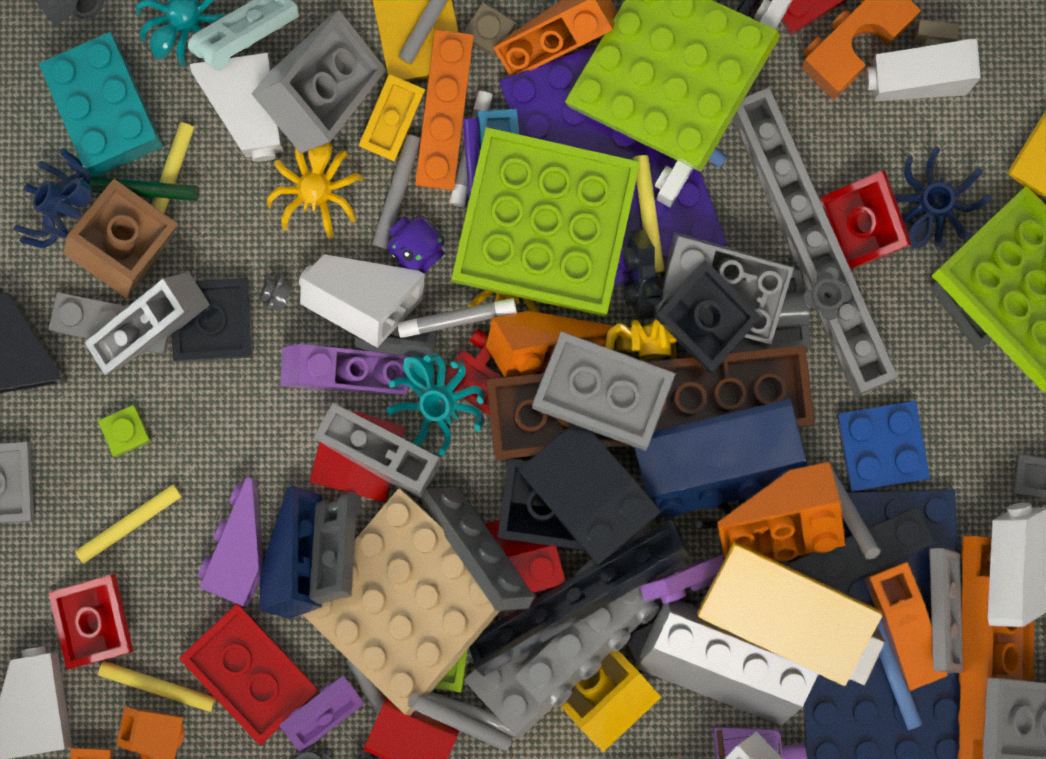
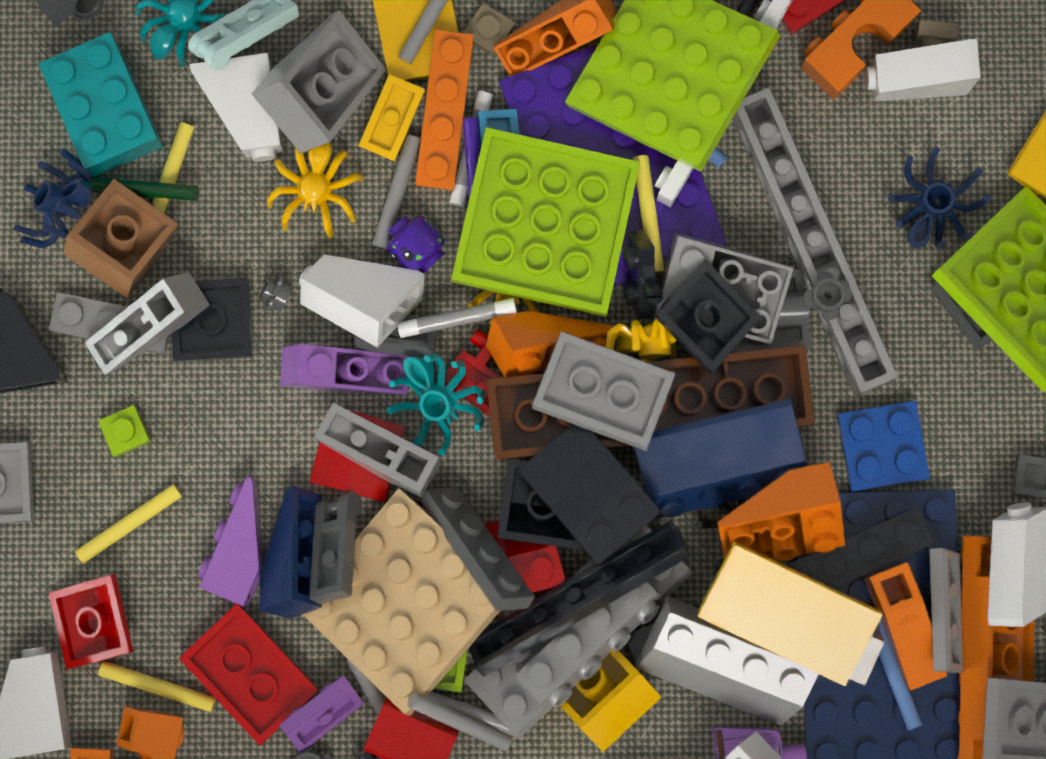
(672, 585): medium lavender plate -> none
(855, 522): light grey bar -> none
(866, 220): red slope -> none

